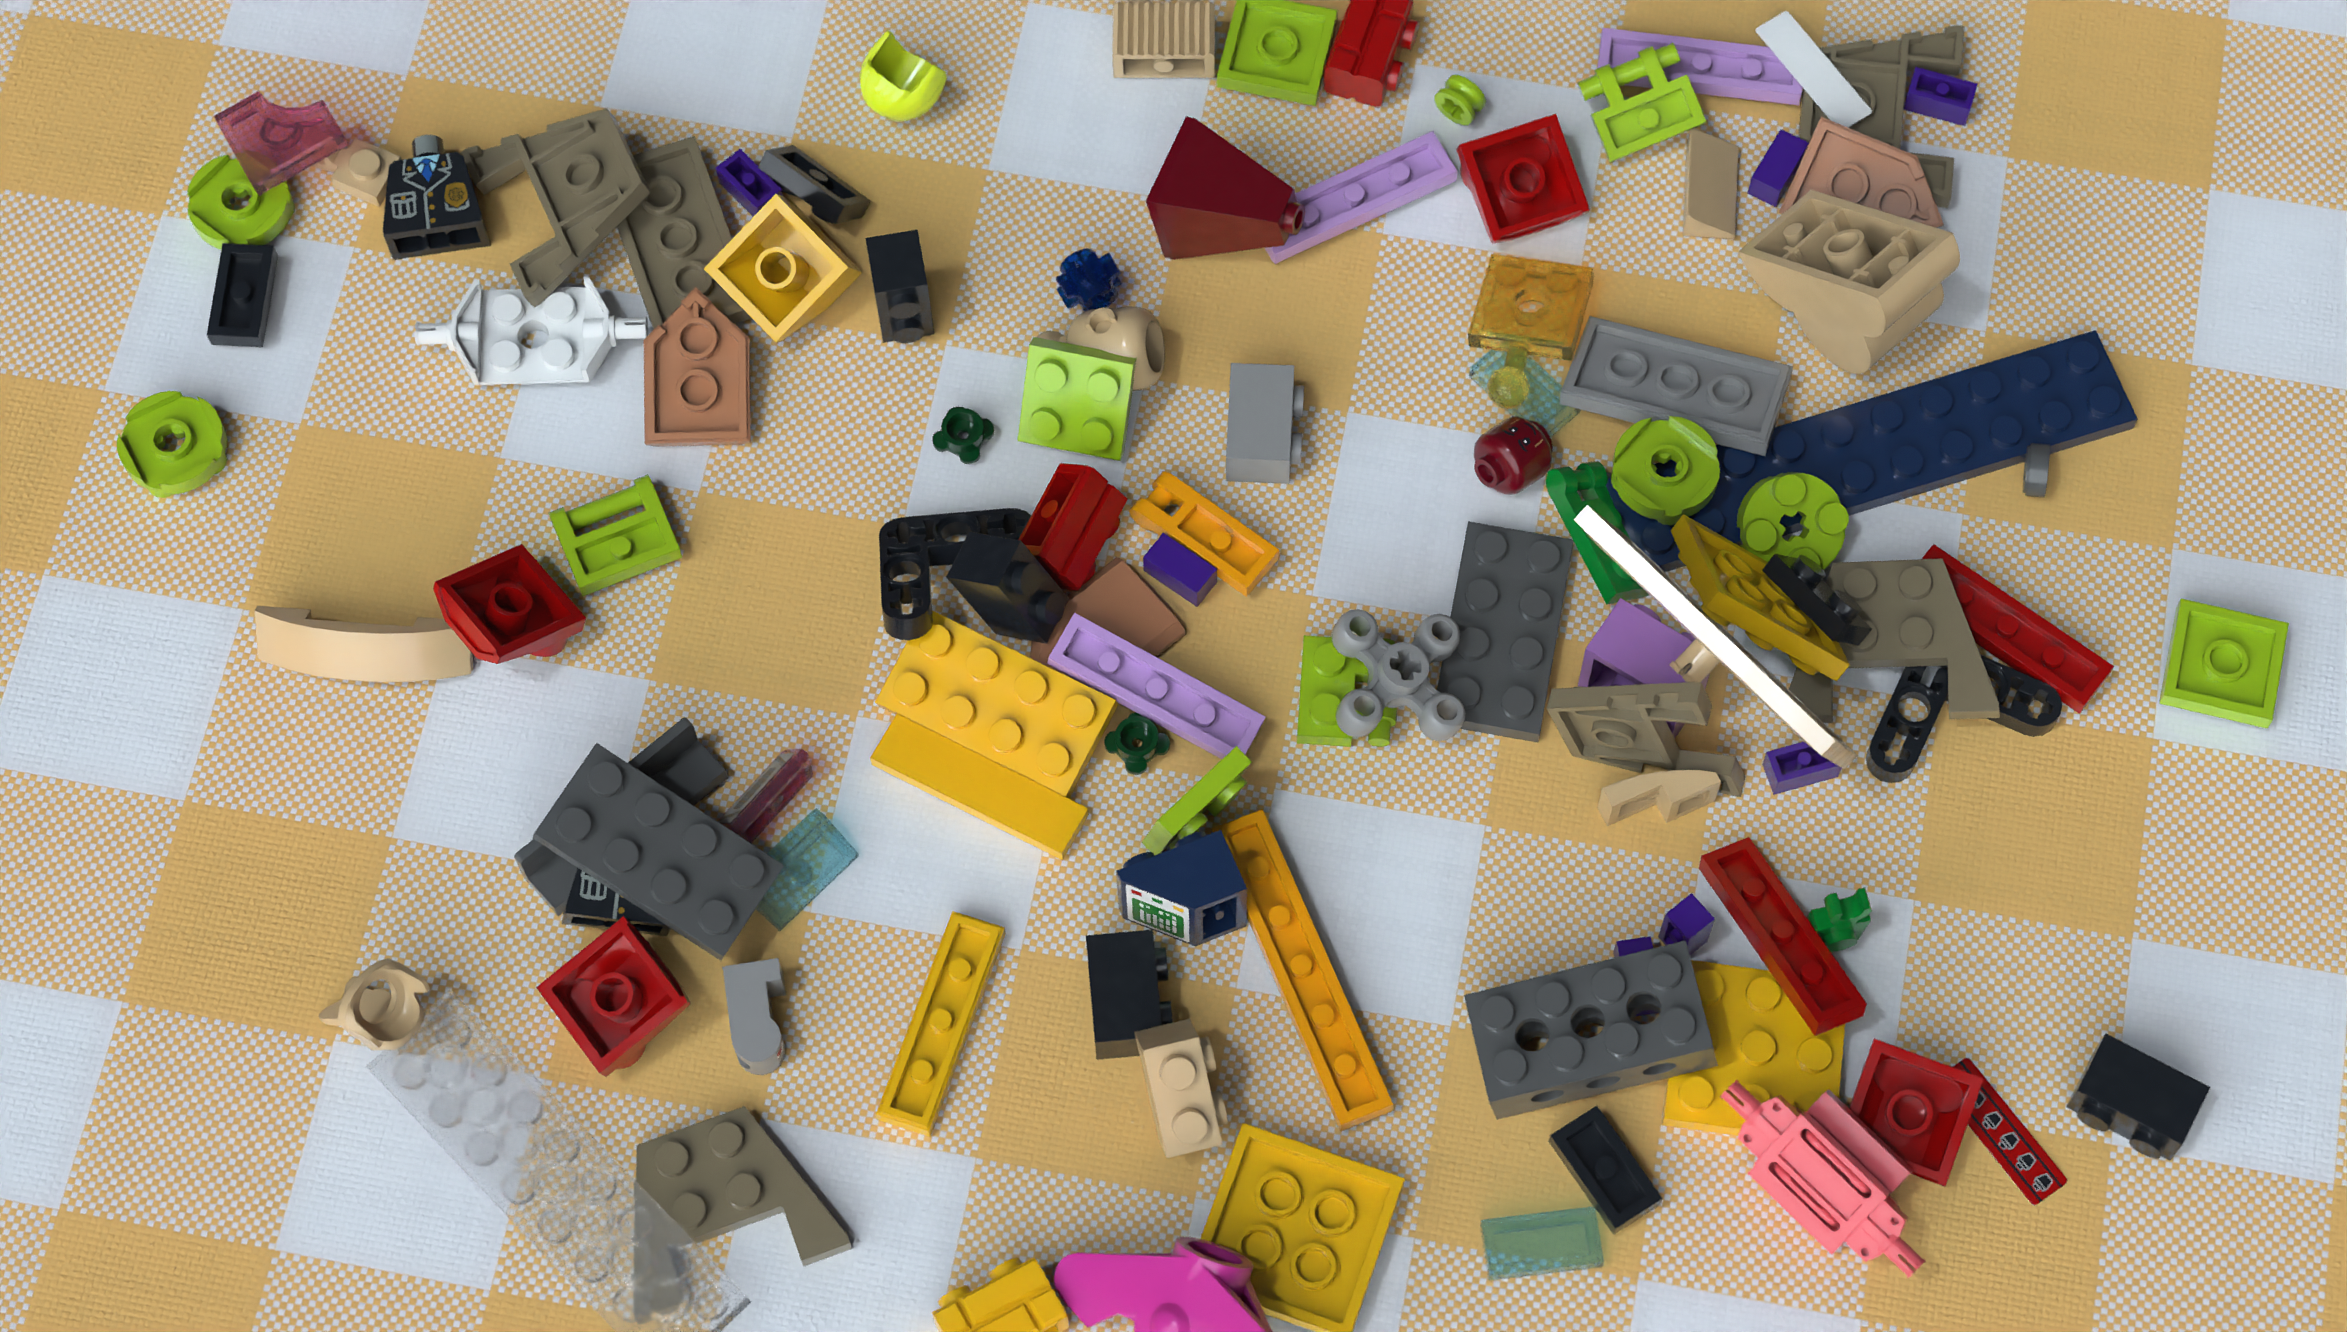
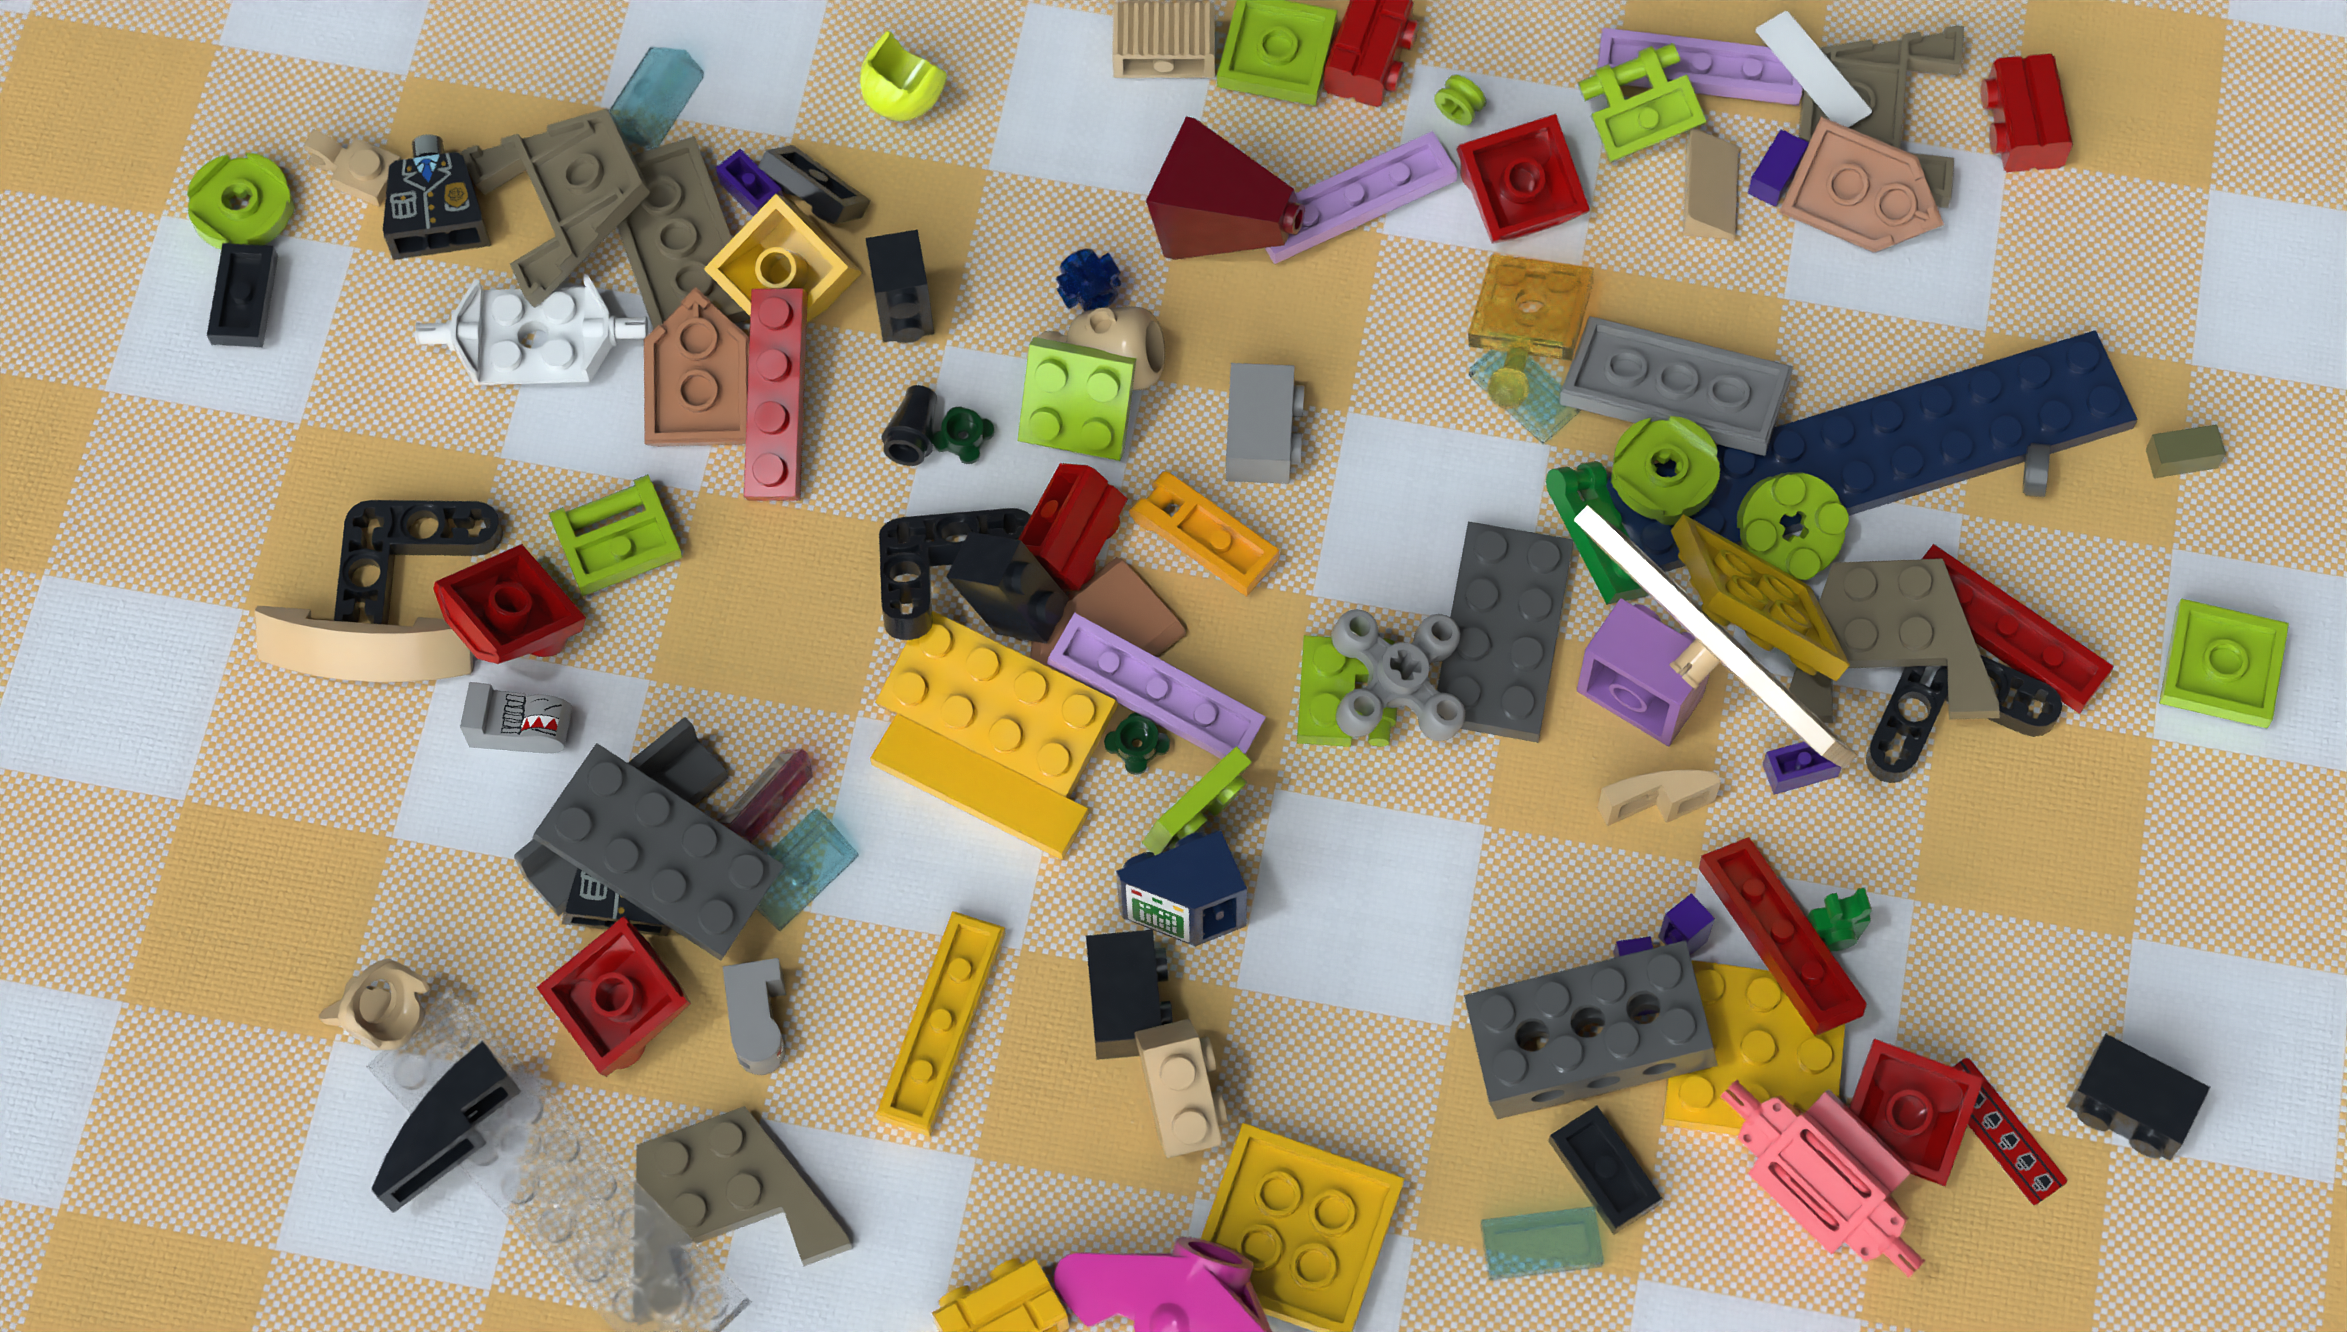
(185, 468): lime plate -> none
(278, 140): clear pink tile -> none
(395, 539): none -> black beam
(443, 1127): none -> black slope
(514, 720): none -> light grey leg
(656, 95): none -> clear light blue slope
(775, 394): none -> plate
(911, 429): none -> black cone
(1180, 569): dark purple piece -> none
(1305, 975): light orange plate -> none
(1513, 455): dark red head -> none
(1629, 727): dark tan wing -> none
(1829, 609): black plate -> none
(1852, 275): tan brick -> none
(1940, 96): dark purple piece -> none
(2027, 113): none -> red brick
(2185, 451): none -> olive piece

